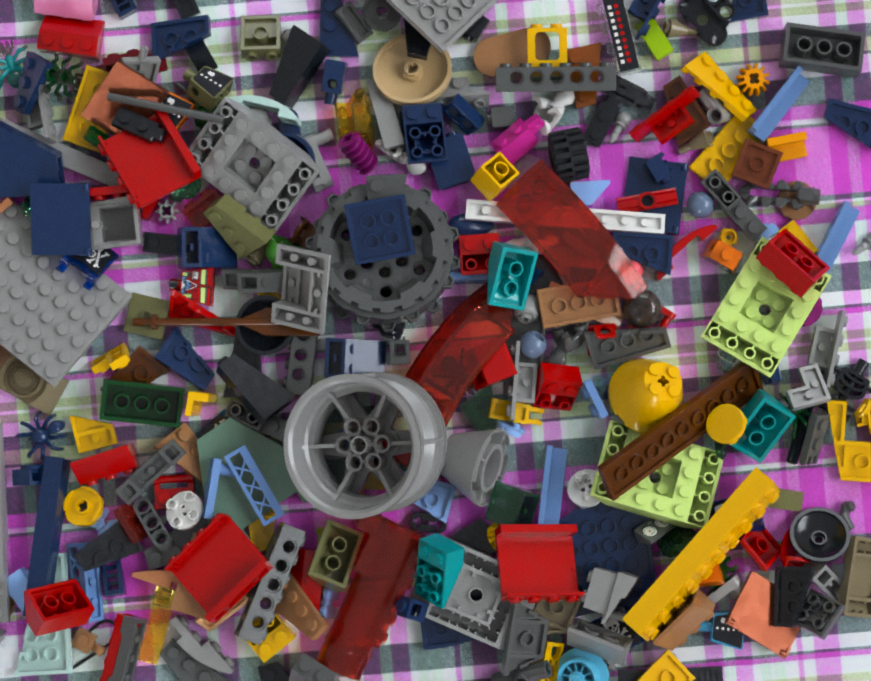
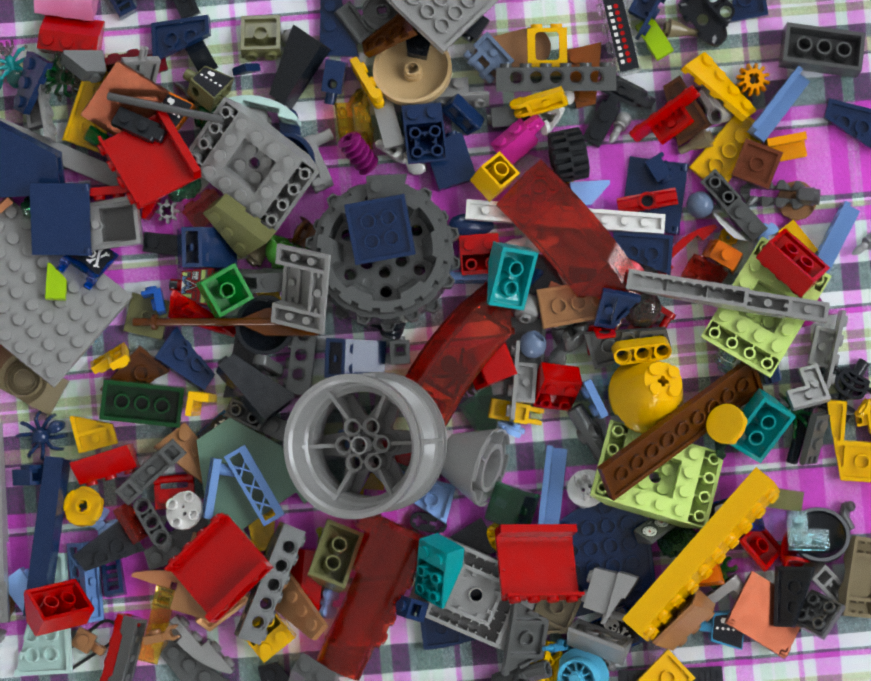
(55, 284): none -> lime tile
(85, 64): none -> dark grey slope
(157, 635): none -> medium nougat plate
(158, 302): none -> blue bracket
(224, 290): none -> green slope
(246, 68): none -> dark blue tile
(268, 365): none -> dark grey beam
(367, 83): none -> yellow plate
(388, 35): none -> reddish brown wing
(492, 52): none -> sand blue plate
(539, 102): none -> yellow hinge
(560, 645): none -> dark azure hand
(588, 431): none -> dark grey piece
(613, 307): none -> dark blue wing
(631, 347): none -> yellow beam
(701, 269): none -> clear red bracket
(727, 296): none -> light grey slope
(730, 228): none -> white sticker
(801, 537): none -> clear light blue plate

